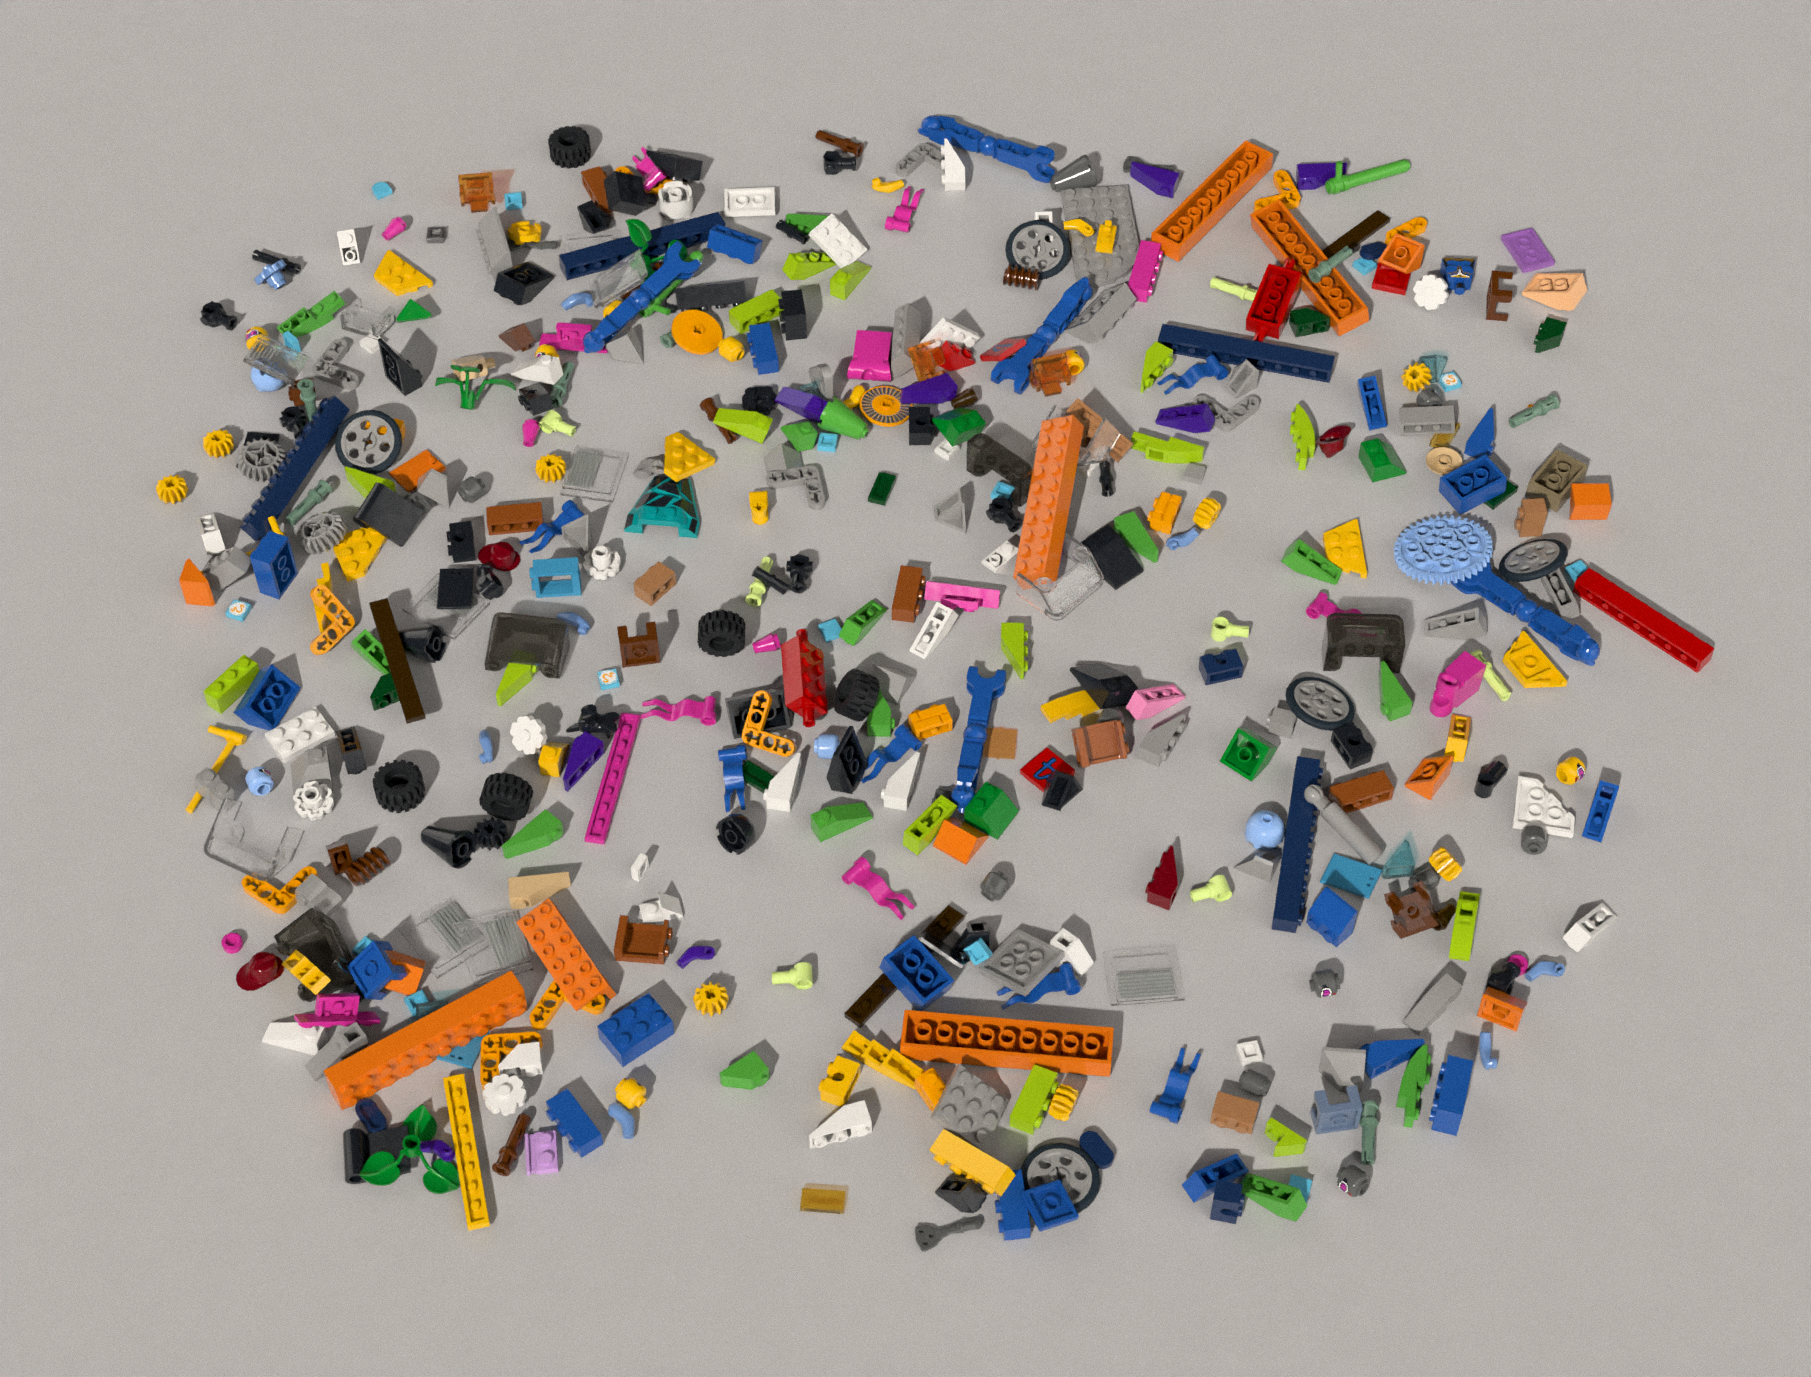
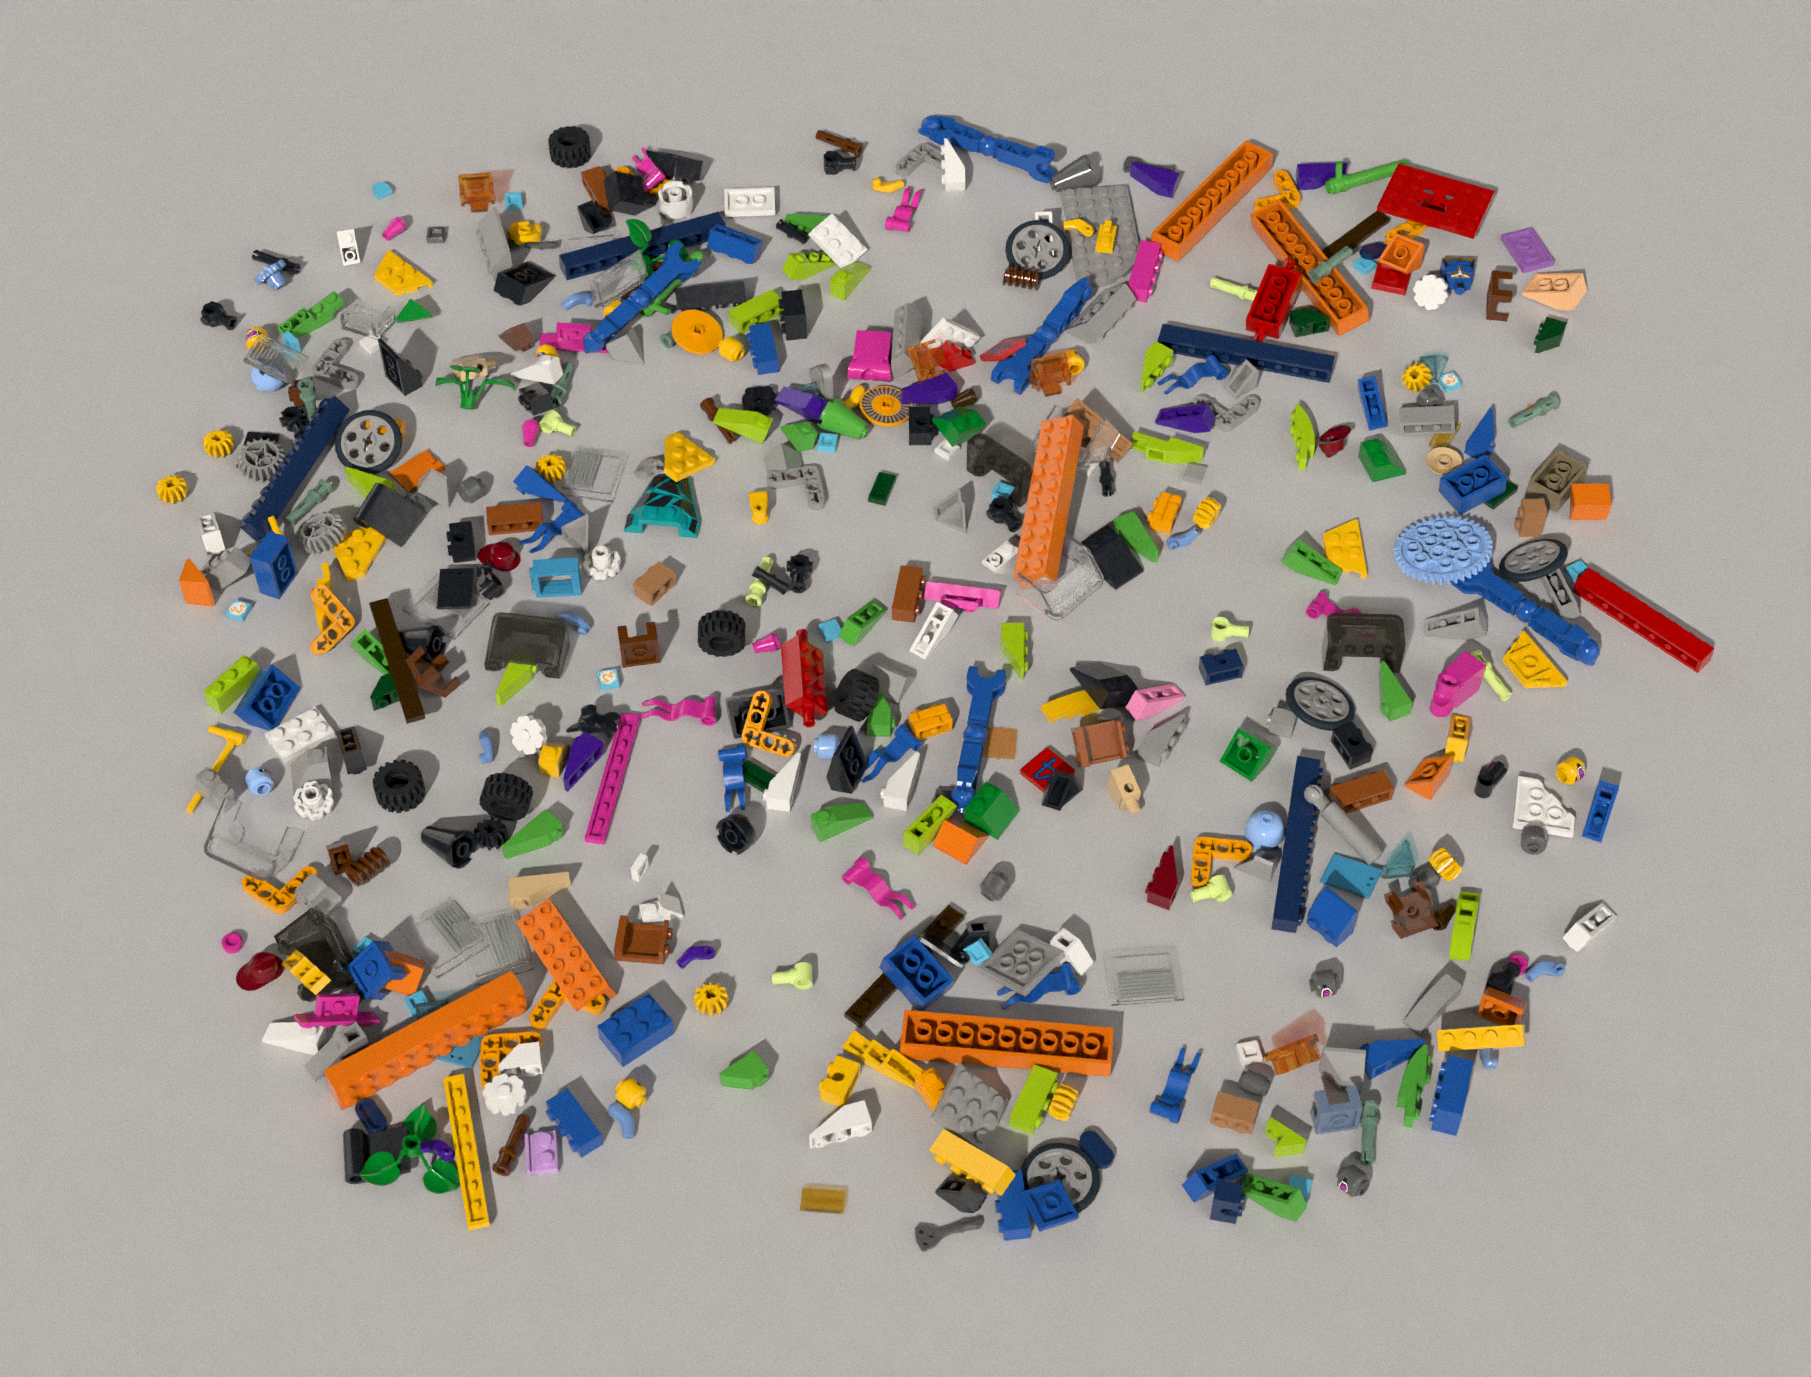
(428, 674): none -> reddish brown panel
(534, 484): none -> blue slope
(1124, 789): none -> tan torso
(1206, 855): none -> light orange beam
(1294, 1054): none -> clear orange panel
(1457, 215): none -> red plate
(1481, 1037): none -> yellow brick

